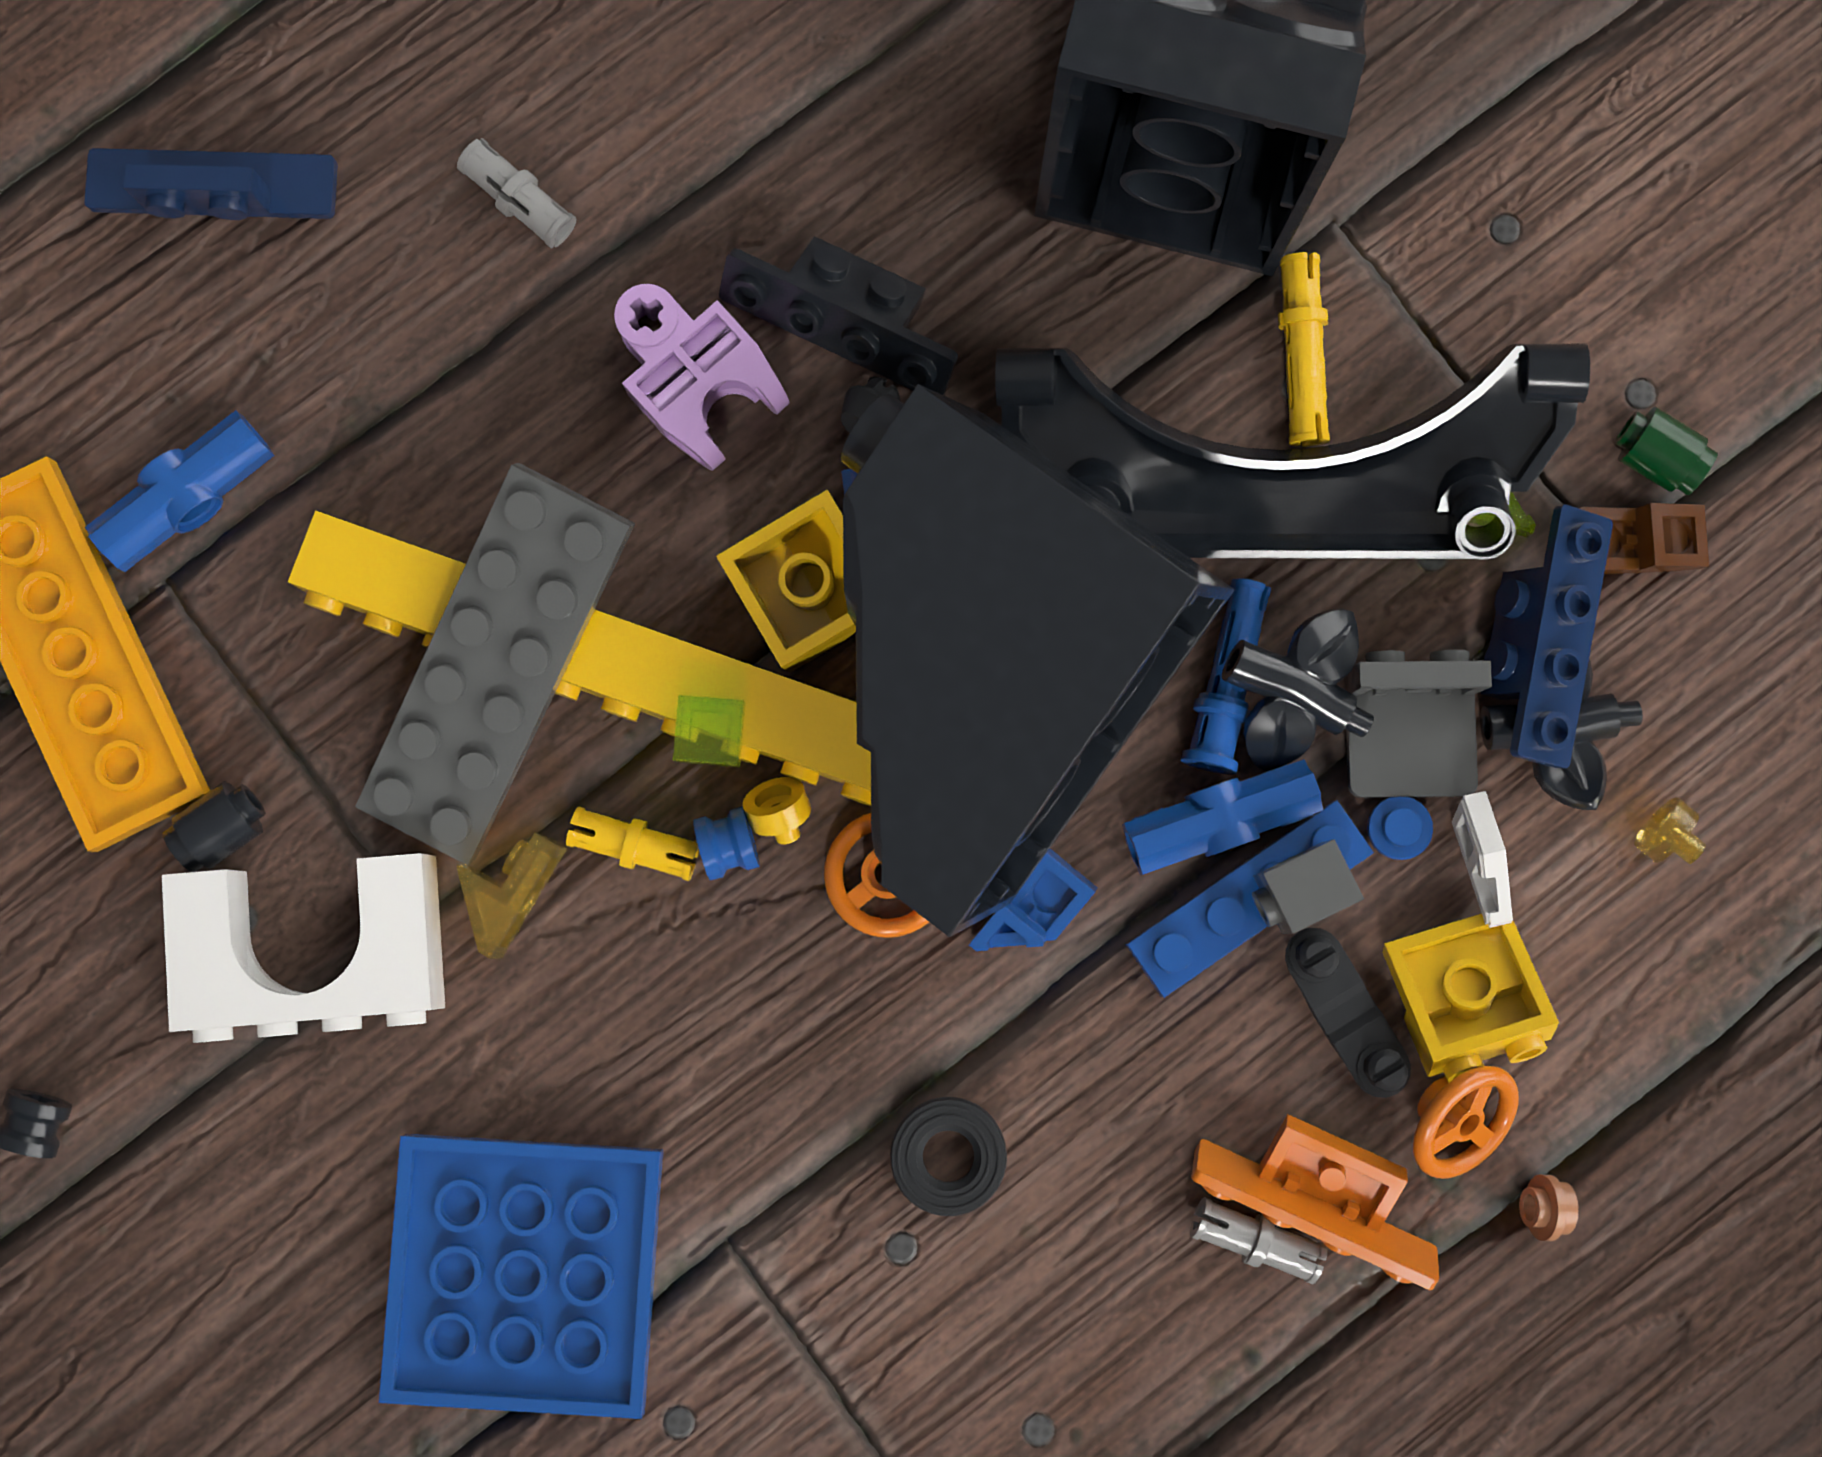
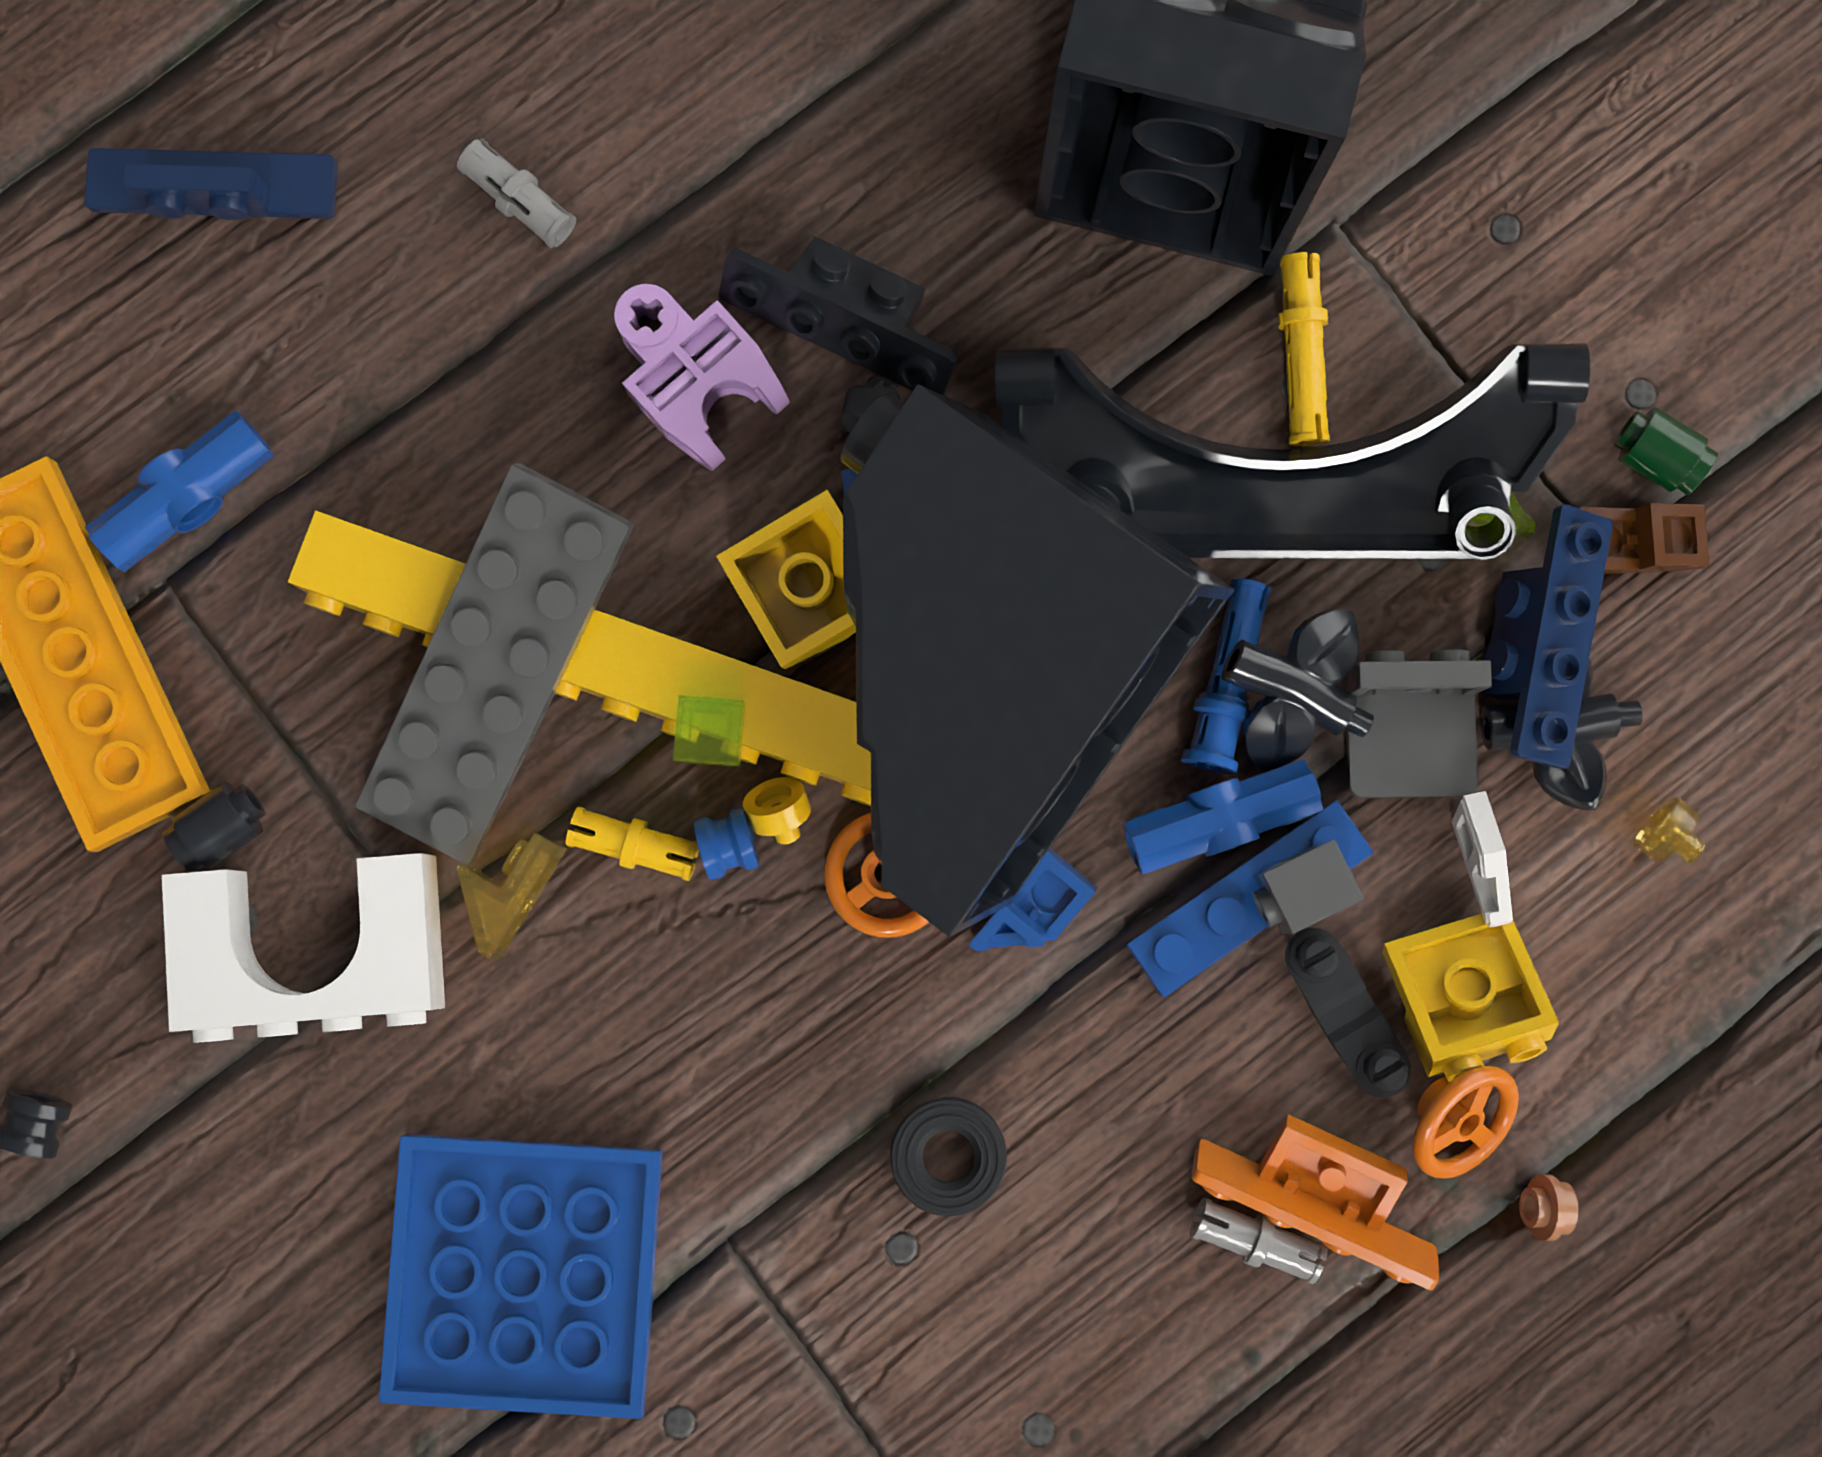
(1400, 828): blue plate -> none

